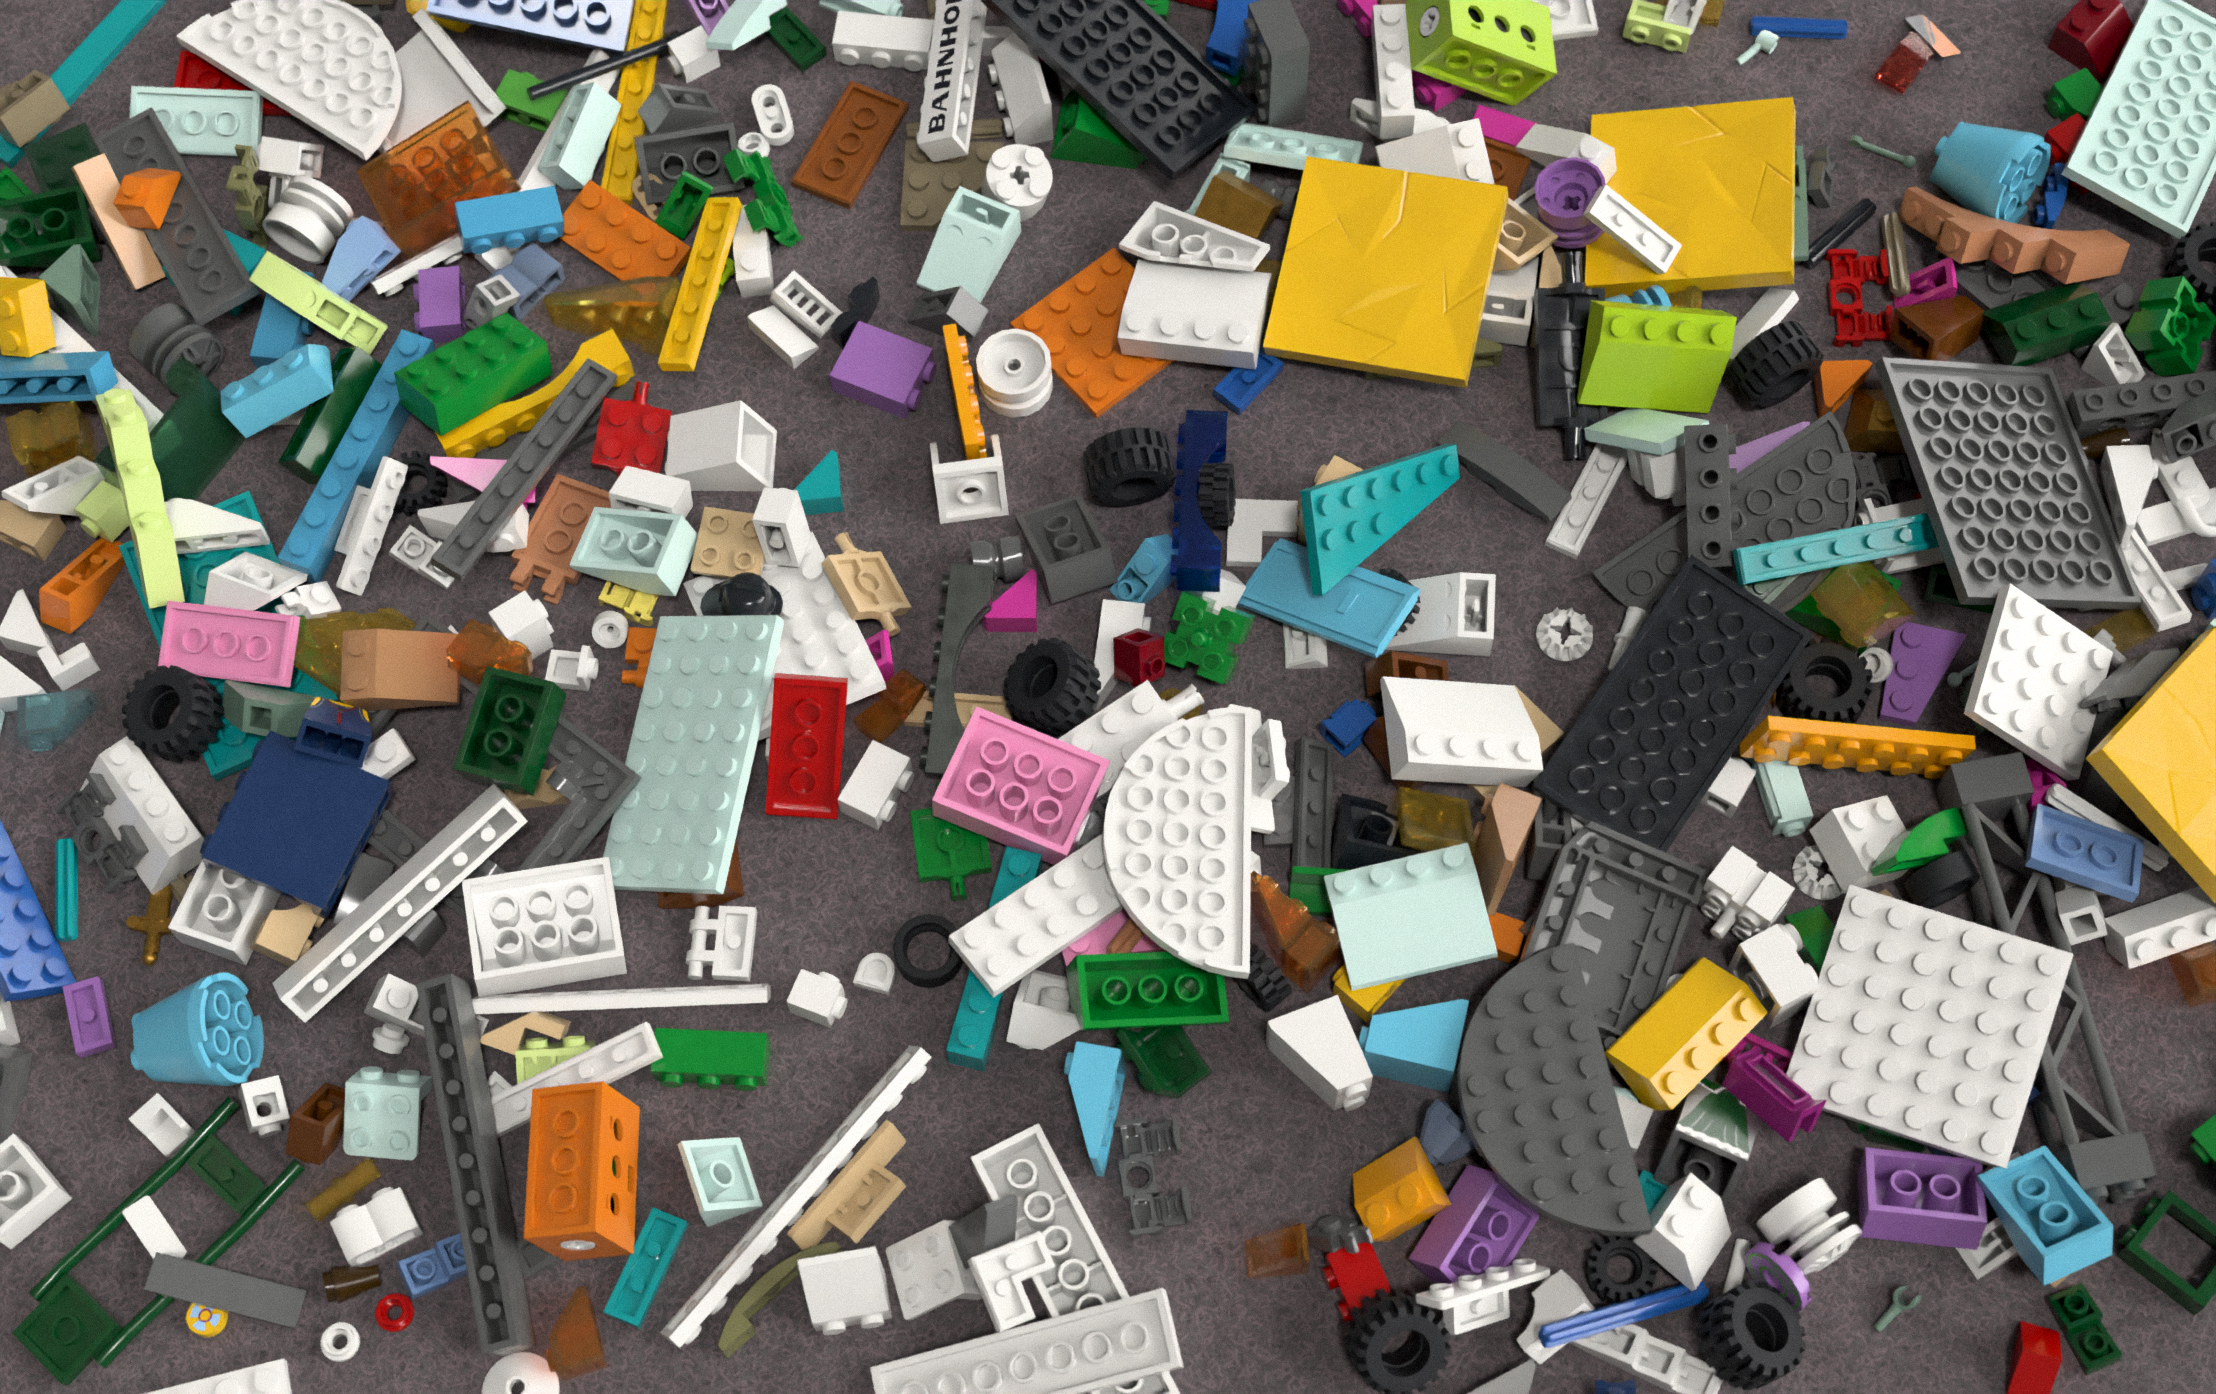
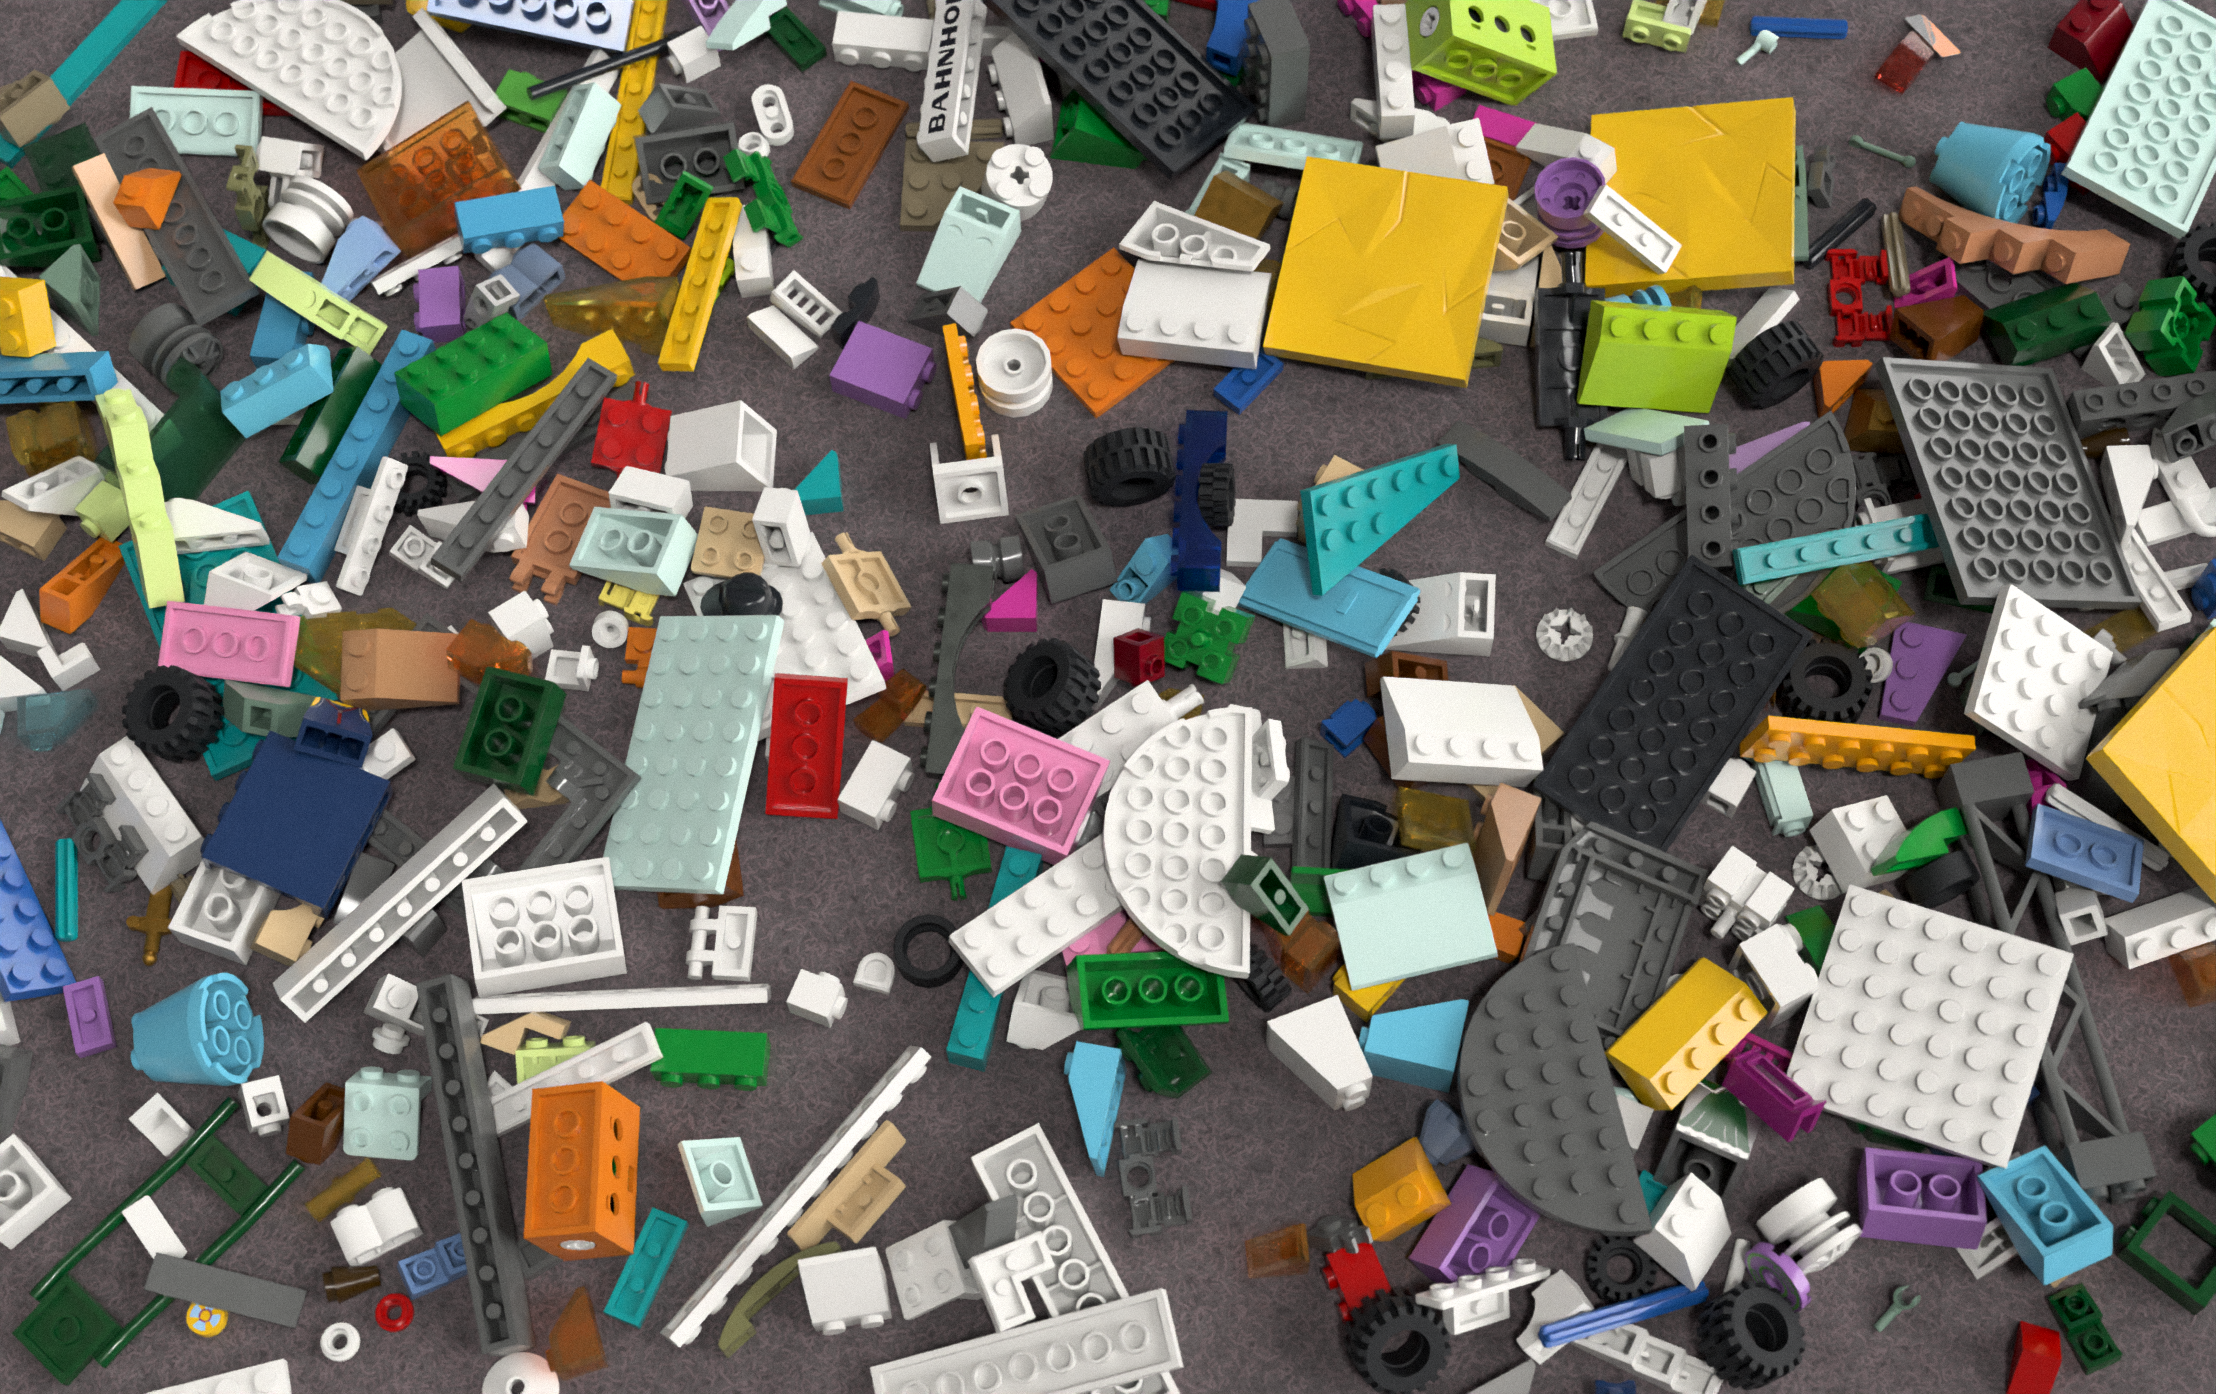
(1265, 892): none -> dark green slope

